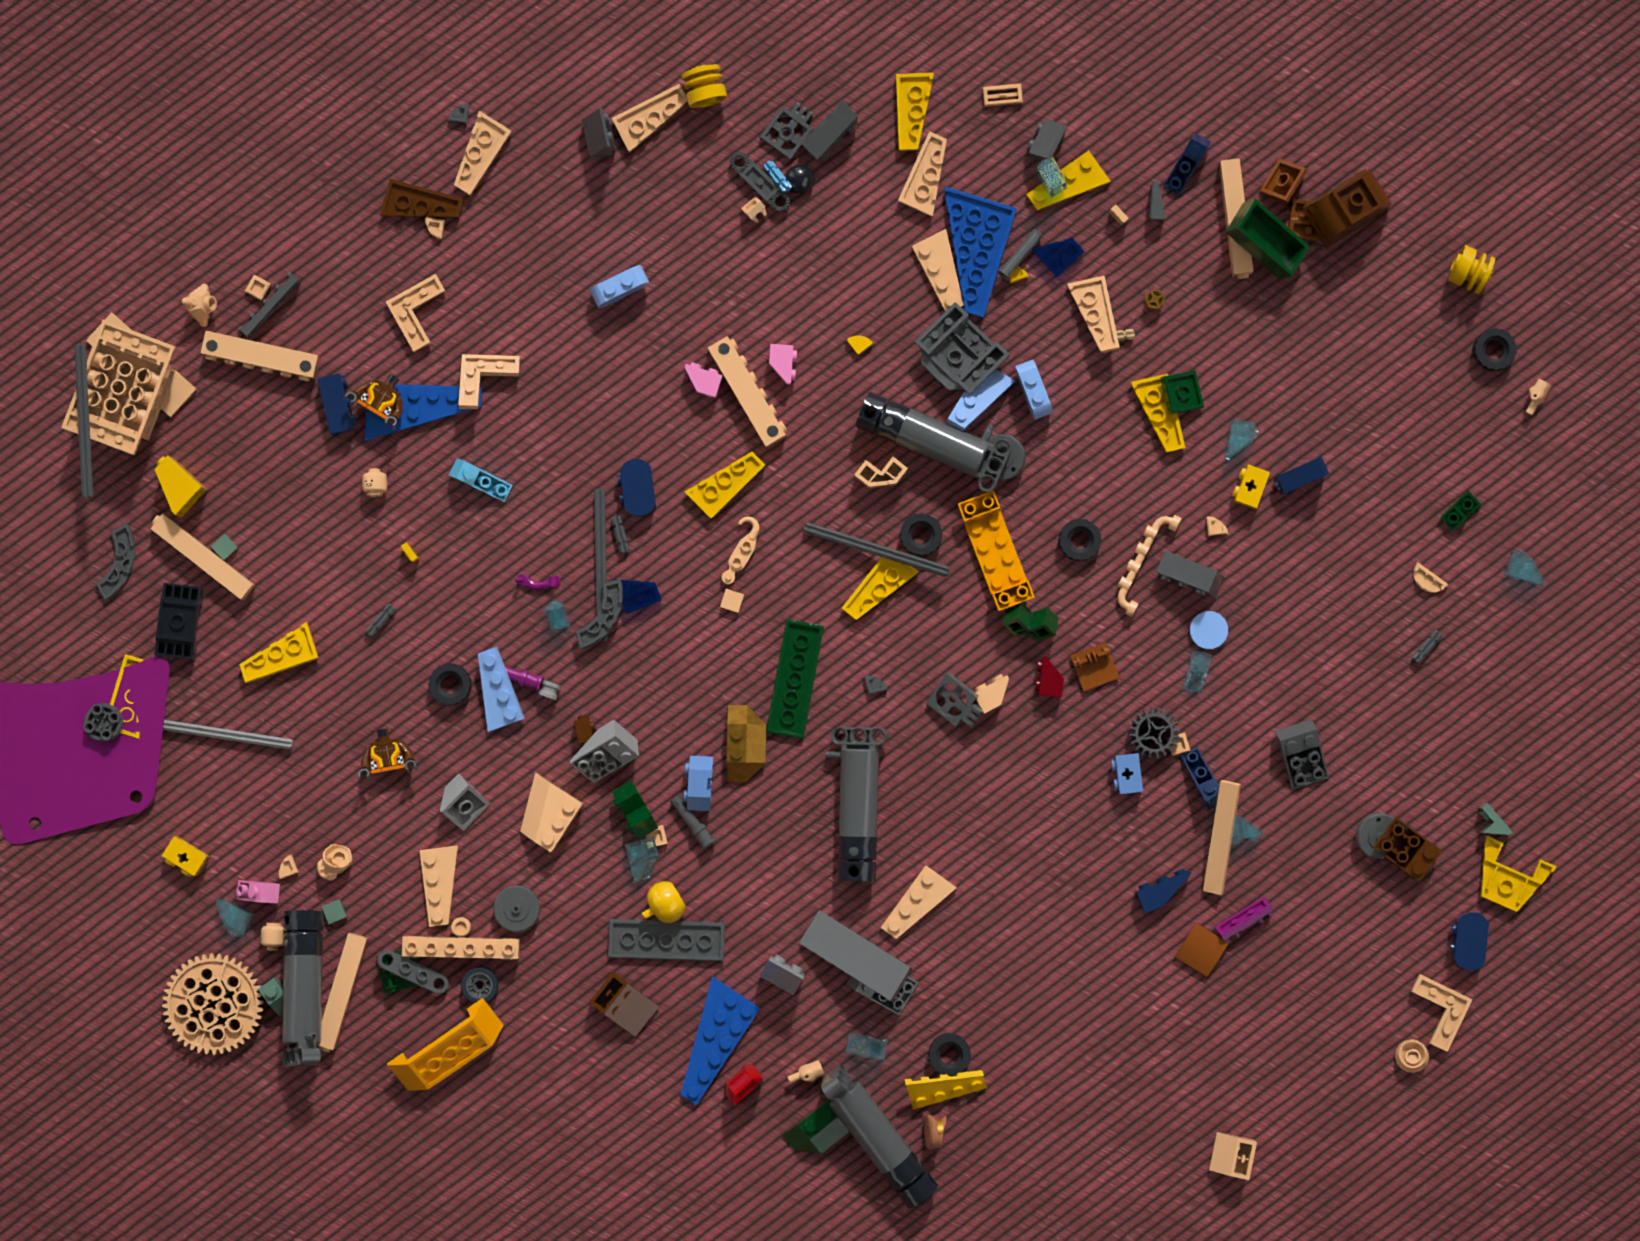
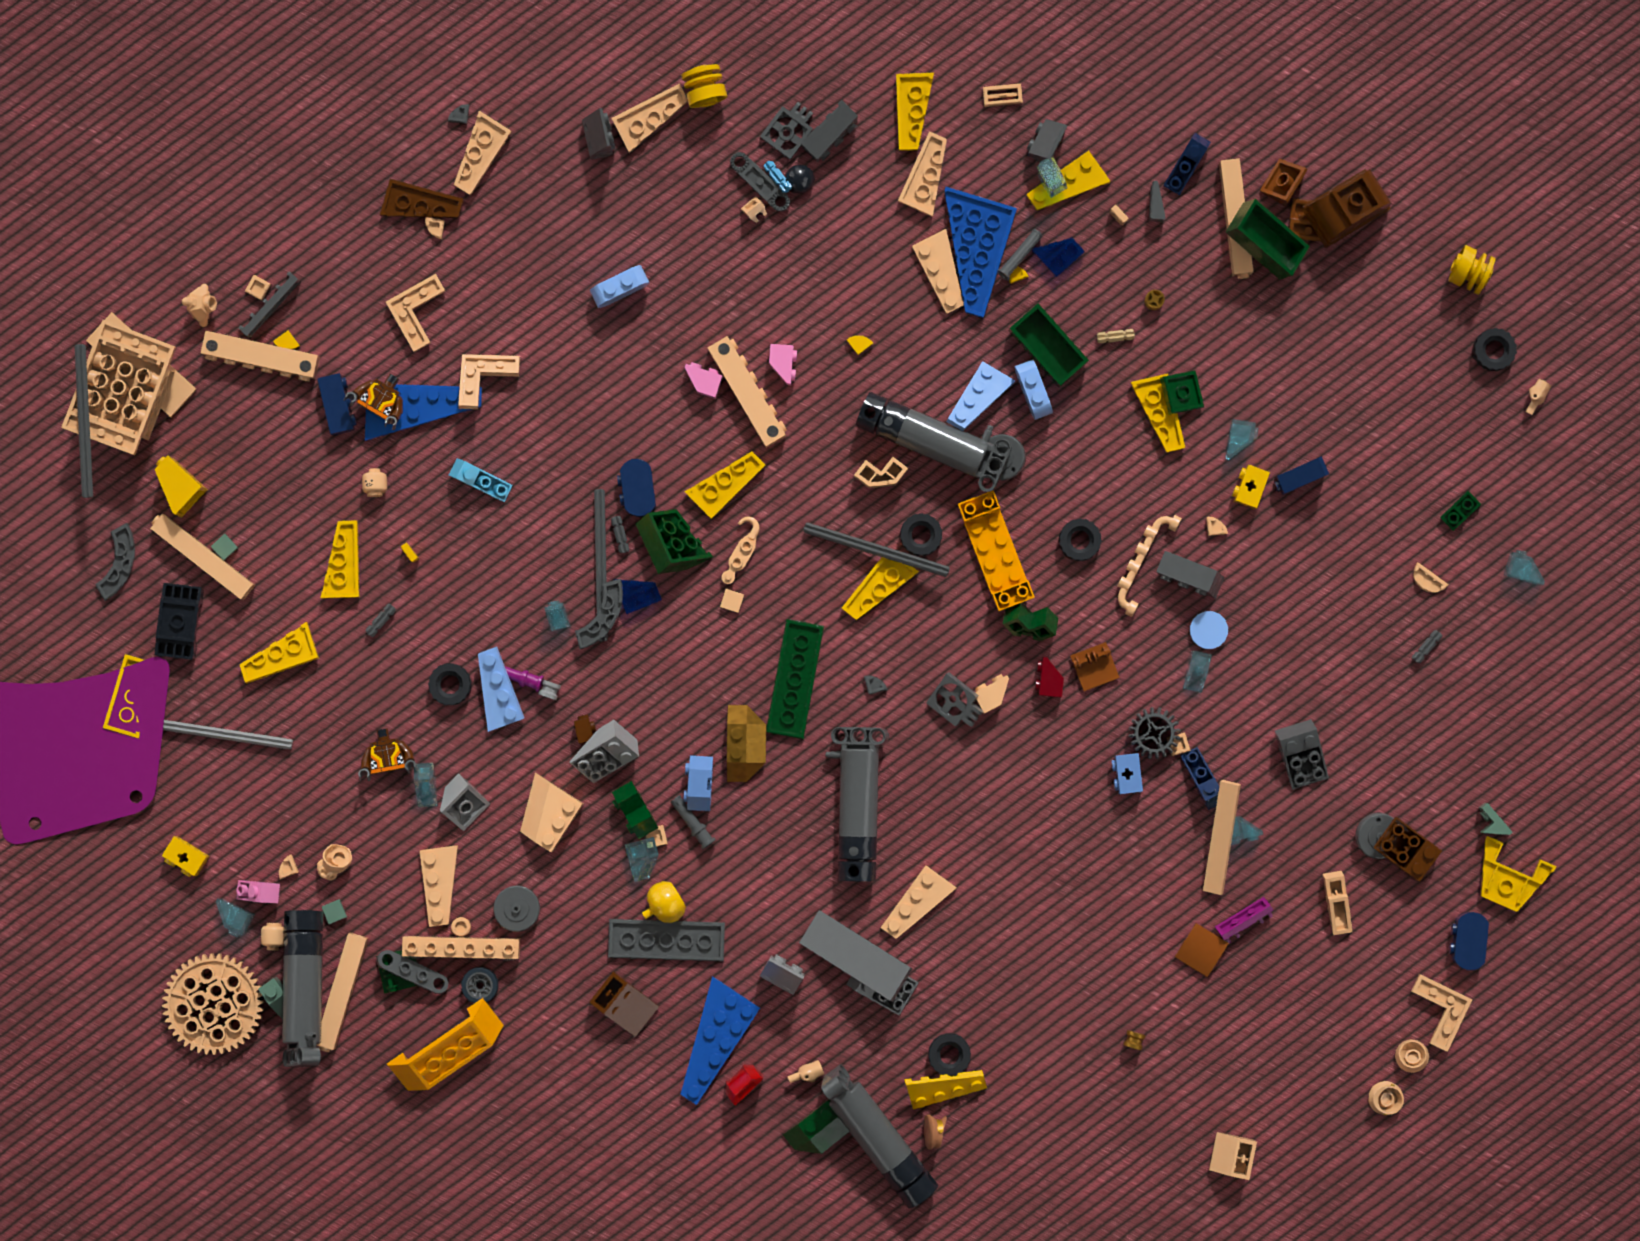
(103, 722): dark grey tile -> none
(286, 341): none -> yellow tile
(343, 565): none -> yellow wing
(425, 785): none -> clear light blue slope
(523, 580): magenta piece -> none
(671, 542): none -> dark green wedge
(867, 1046): clear light blue slope -> none
(959, 351): dark grey slope -> none
(1048, 345): none -> dark green piece
(1095, 307): light nougat wing -> none
(1134, 1040): none -> pearl gold wheel
(1157, 894): dark blue slope -> none
(1337, 902): none -> light nougat slope
(1386, 1098): none -> light nougat piece

